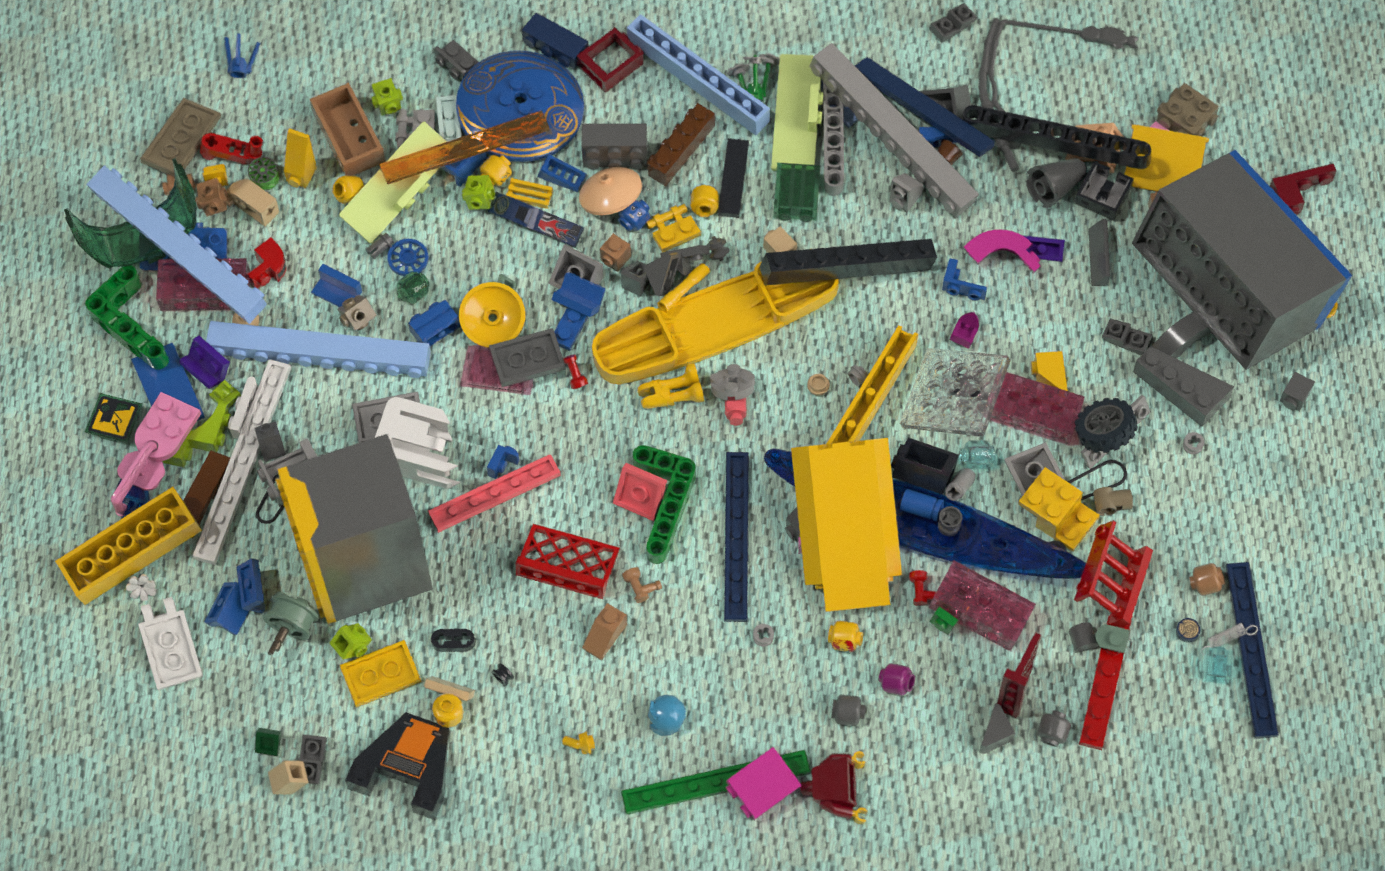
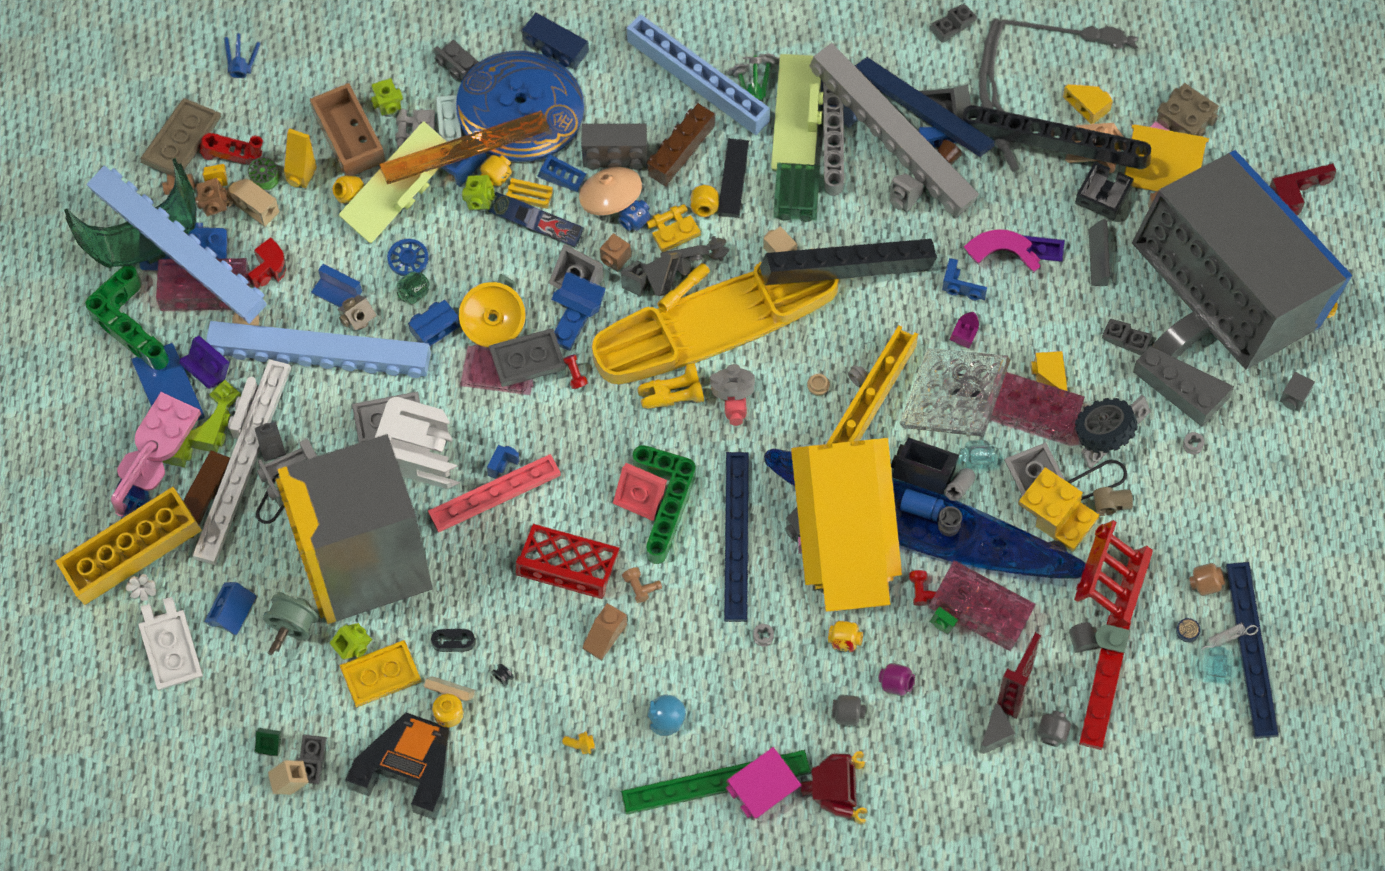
(113, 418): piece -> none
(250, 586): blue panel -> none
(380, 245): dark grey pin -> none
(598, 75): dark red window -> none
(1054, 180): dark grey cone -> none
(1088, 101): none -> yellow slope

